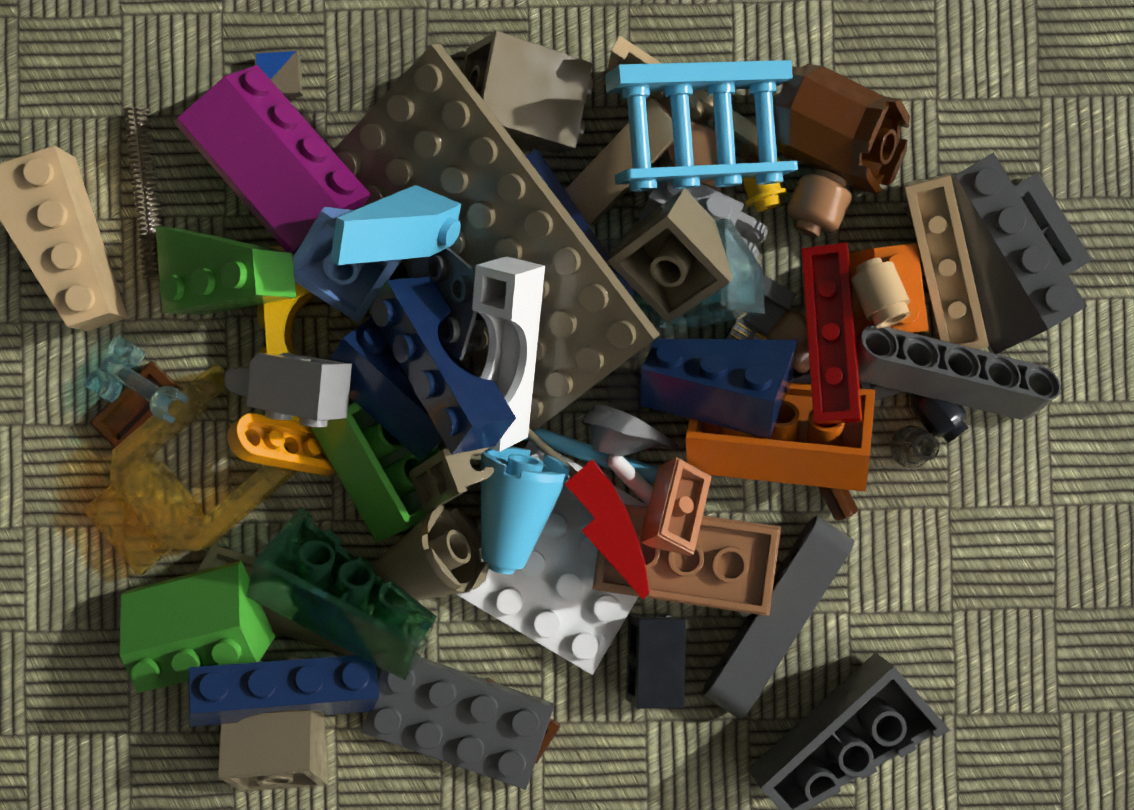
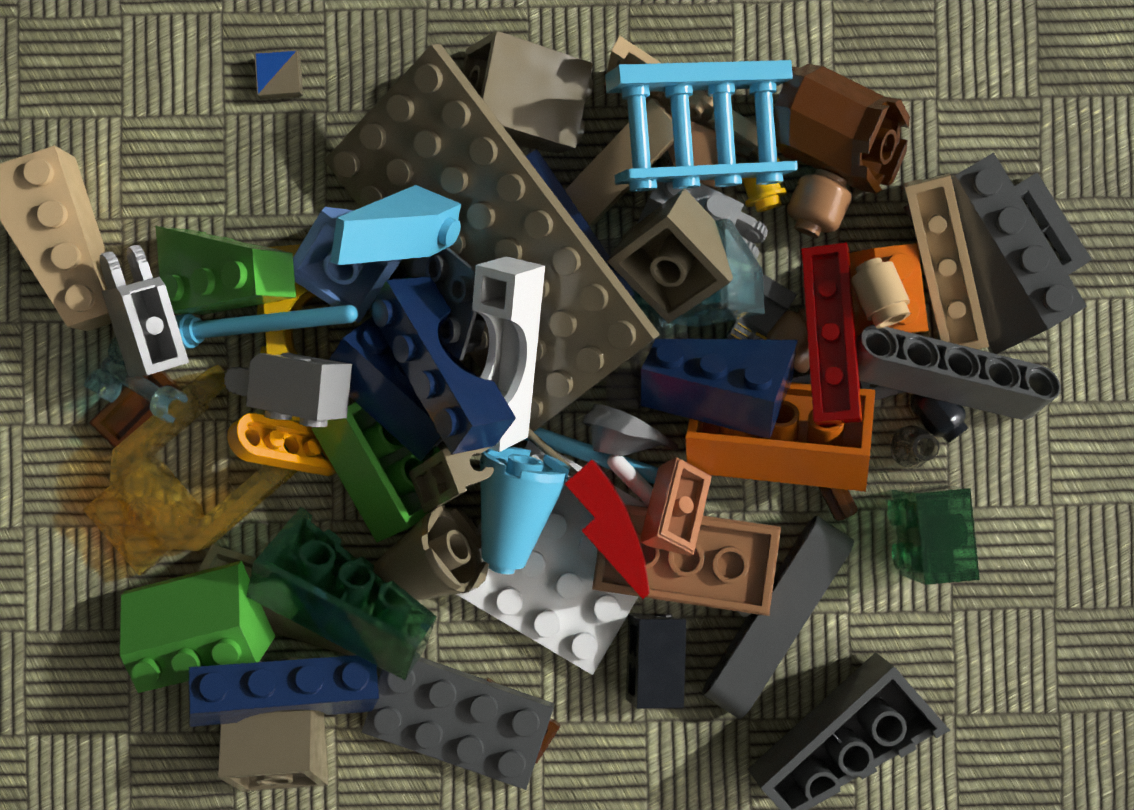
(141, 316): none -> light grey hinge
(143, 187): dark tan axle -> none
(195, 330): none -> medium azure piece
(269, 155): magenta slope -> none
(934, 534): none -> clear green brick

